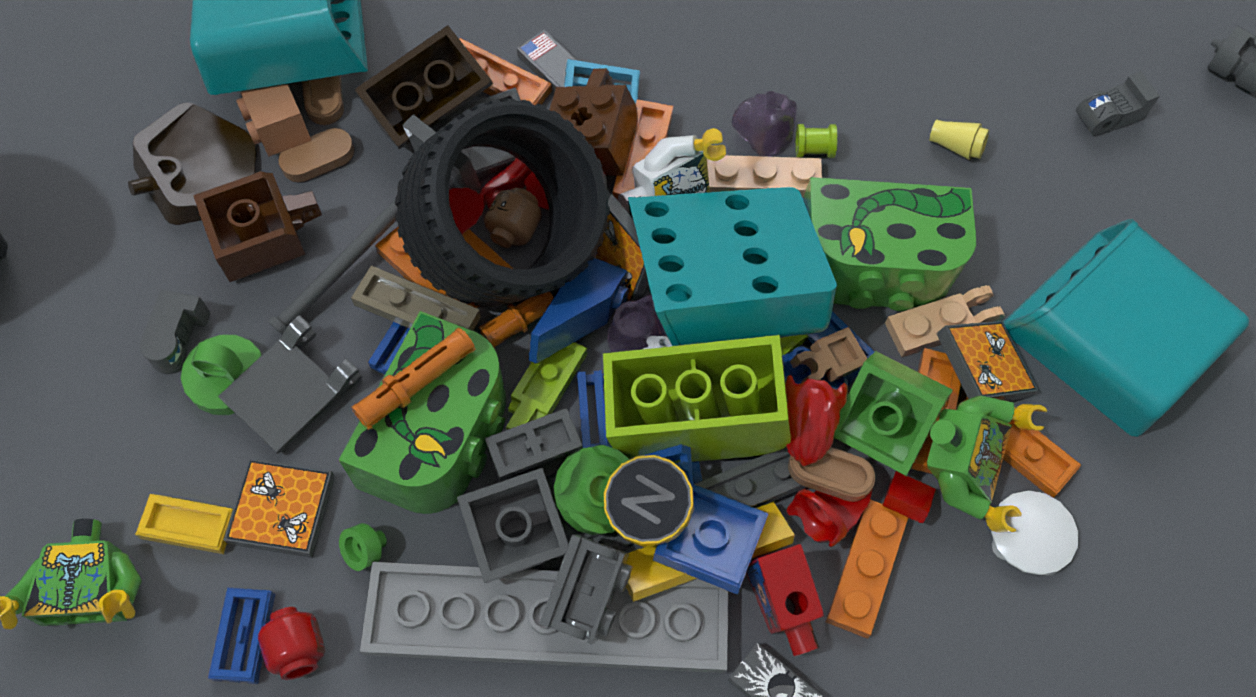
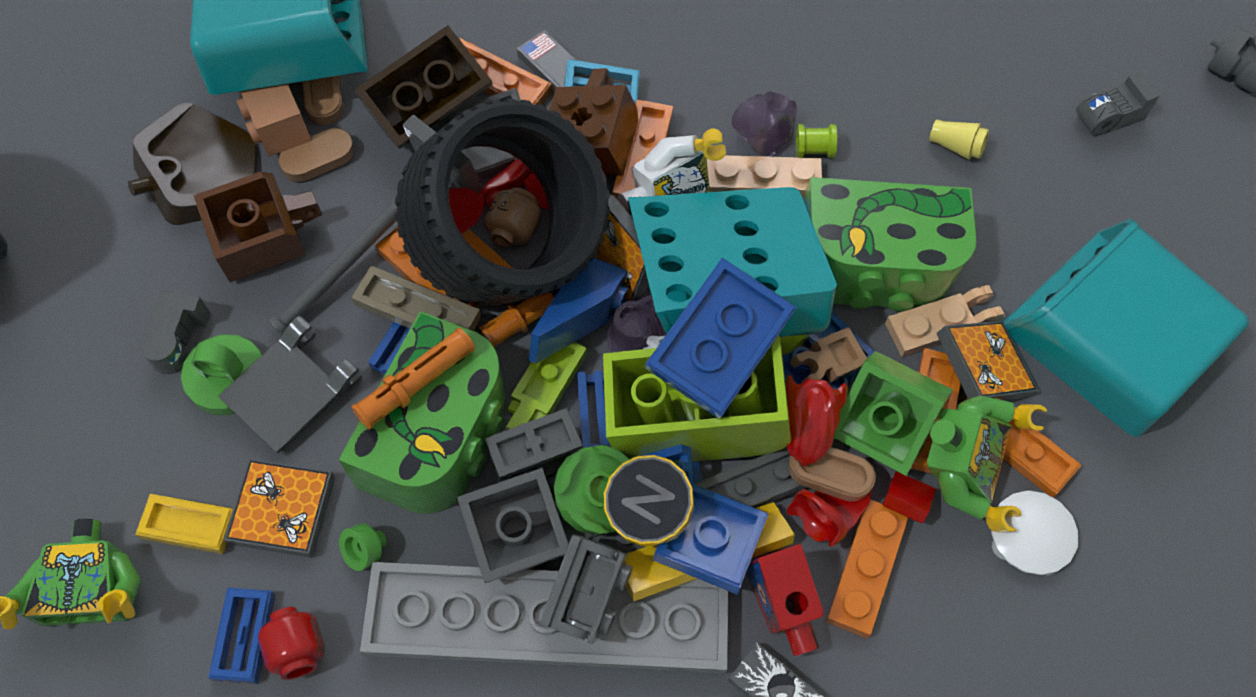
(720, 338): none -> blue tile

